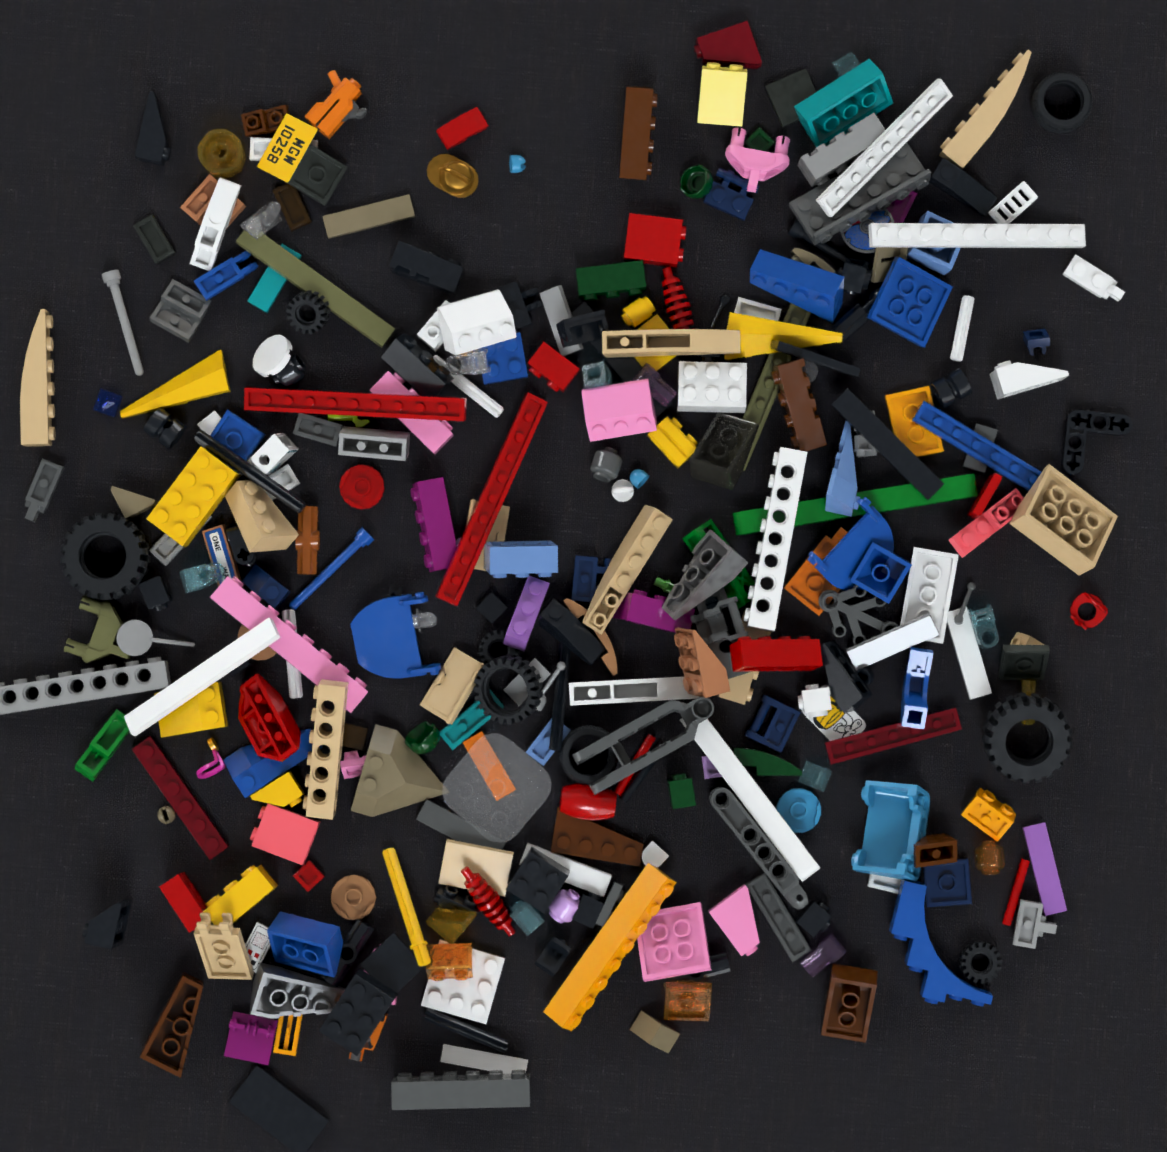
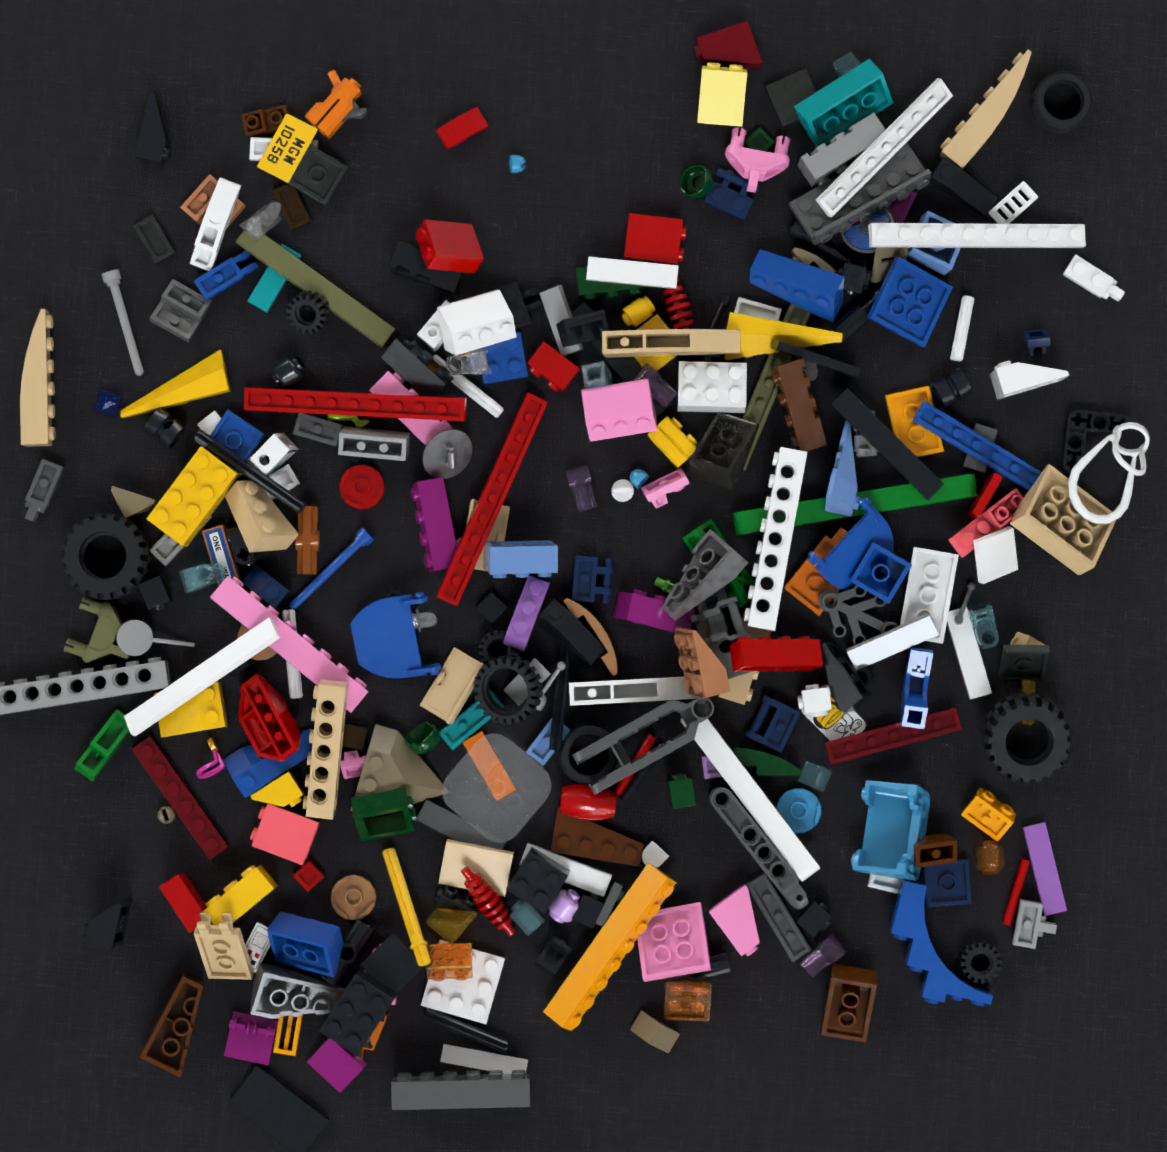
(209, 152): clear yellow brick -> none
(272, 355): white tile -> none
(336, 1064): none -> magenta tile
(369, 216): dark tan tile -> none
(381, 804): none -> dark green window
(447, 453): none -> flat silver shield
(449, 246): none -> red brick
(452, 175): pearl gold piece -> none
(580, 483): none -> clear purple piece
(606, 464): dark grey head -> none
(626, 566): tan slope -> none
(632, 272): none -> white tile
(636, 133): reddish brown wedge -> none
(657, 490): none -> bright pink hinge
(995, 555): none -> white tile
(1101, 610): red piece -> none
(1117, 449): none -> white animal

